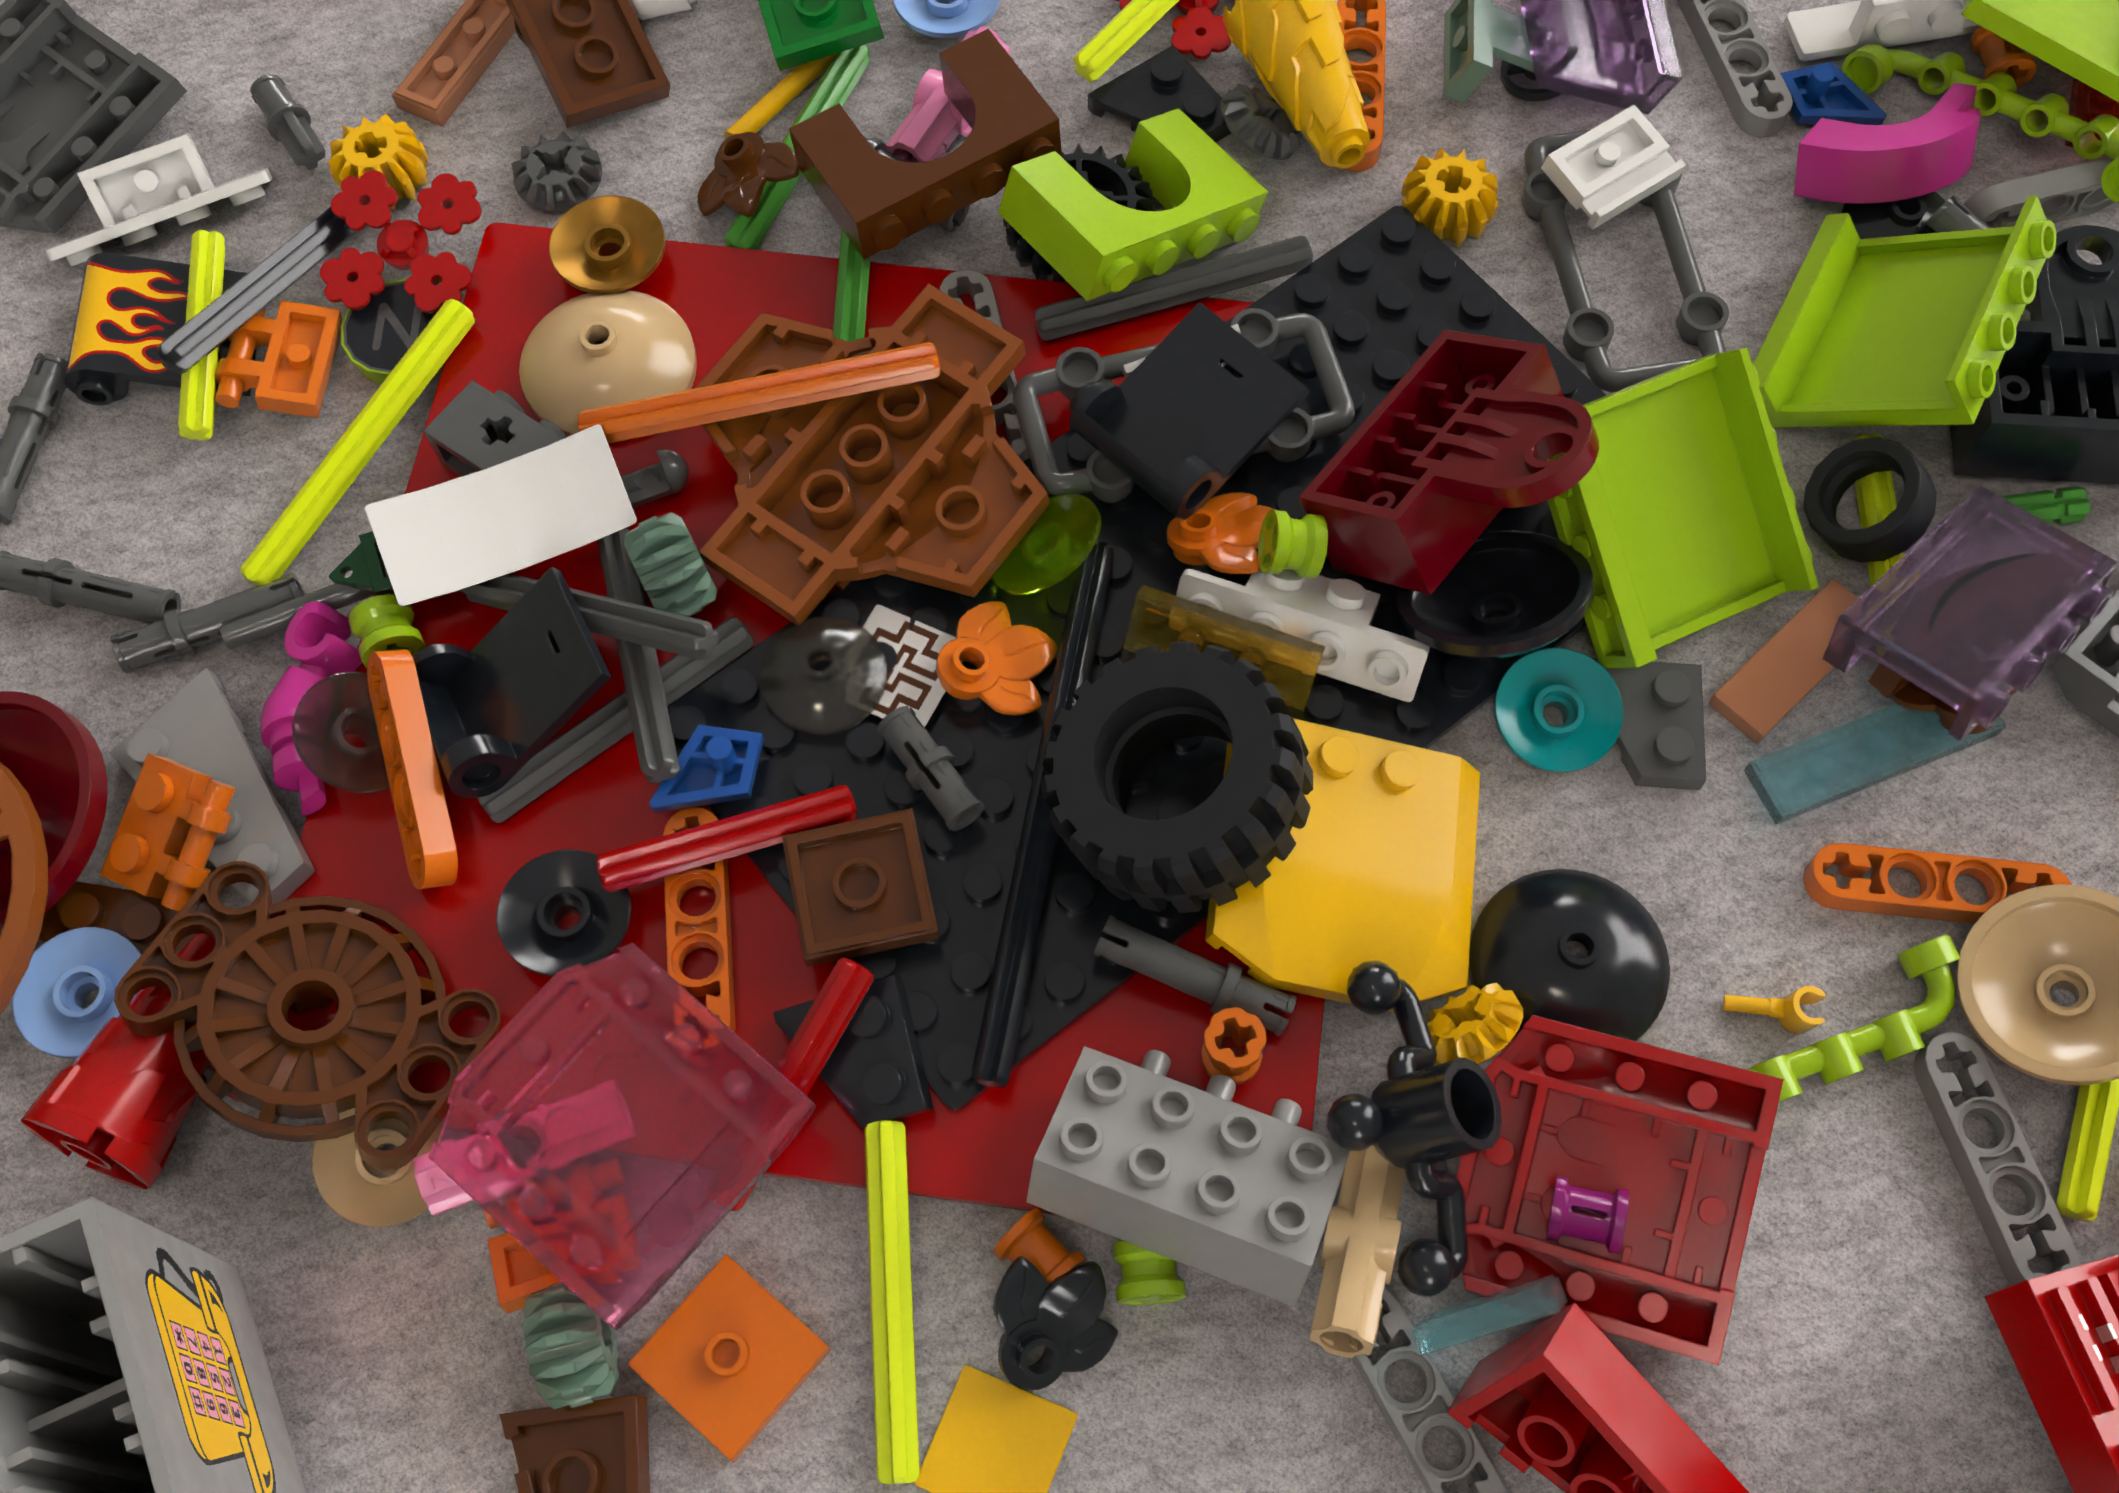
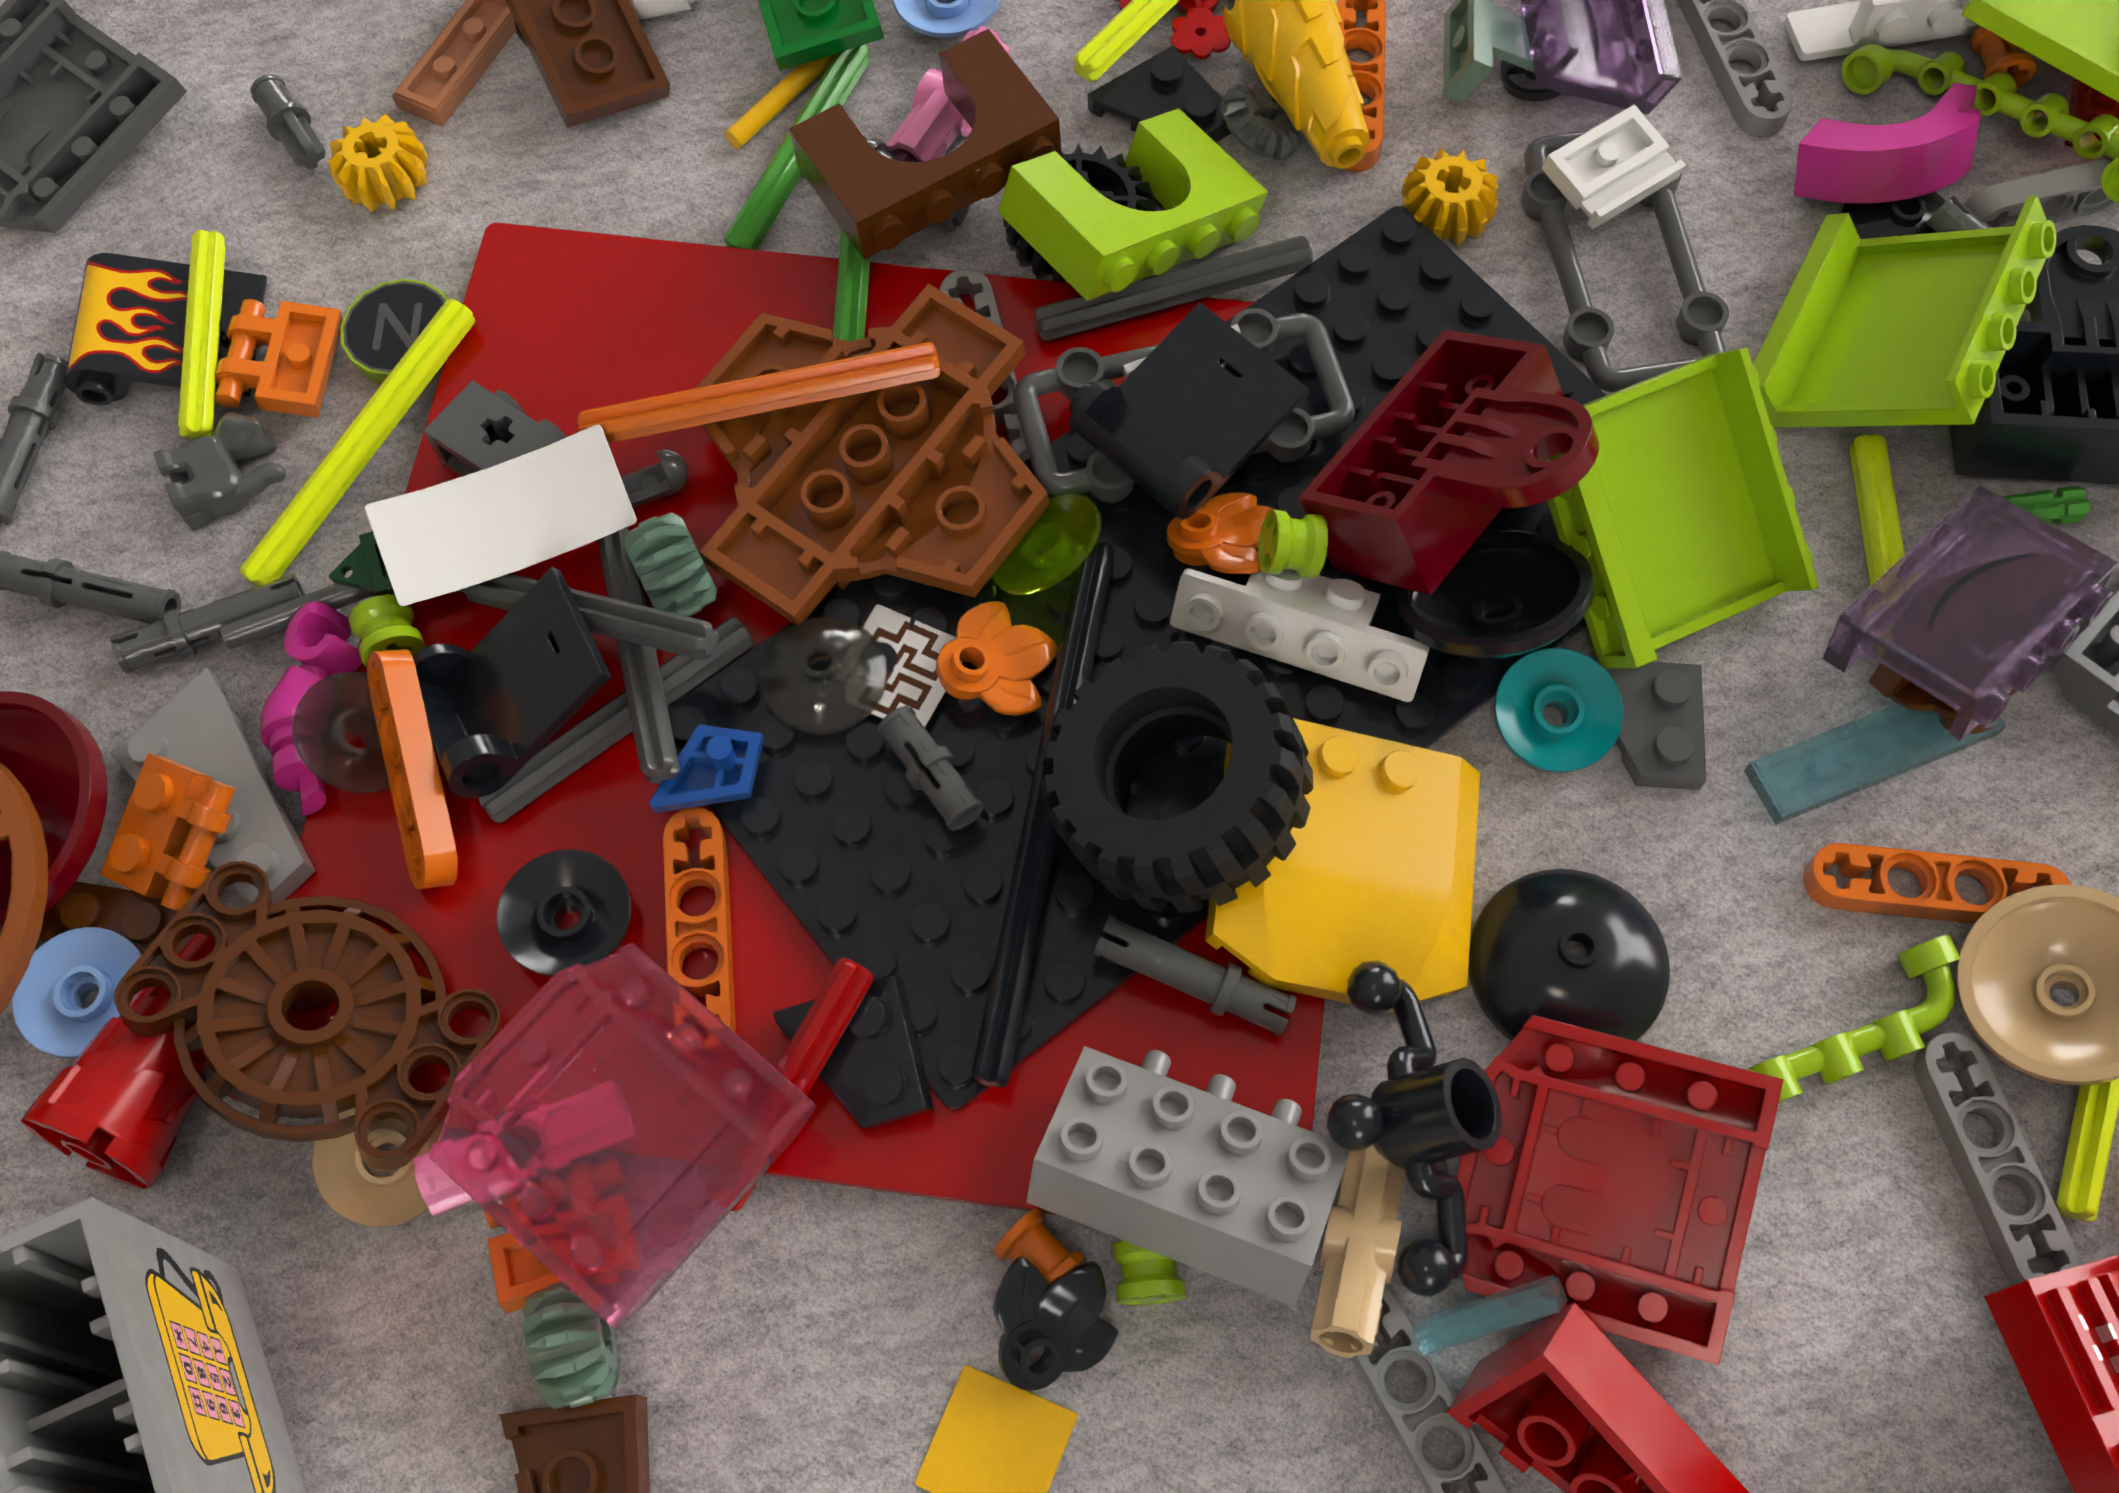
(150, 188): white bracket -> none
(207, 474): none -> dark grey animal
(253, 292): axle -> none
(400, 243): red plant -> none
(557, 190): dark grey gear -> none
(602, 228): pearl gold dish -> none
(643, 355): tan dish -> none
(723, 838): red axle -> none
(729, 1358): orange plate -> none
(742, 171): reddish brown plate -> none
(859, 887): reddish brown plate -> none
(891, 1303): neon yellow axle -> none
(1244, 1030): orange bush -> none
(1282, 658): clear yellow tile -> none
(1475, 1024): yellow gear -> none
(1609, 1206): magenta bush -> none
(1784, 667): nougat tile -> none
(1785, 1009): yellow hand -> none
(1829, 94): blue piece -> none
(1842, 470): black tyre -> none

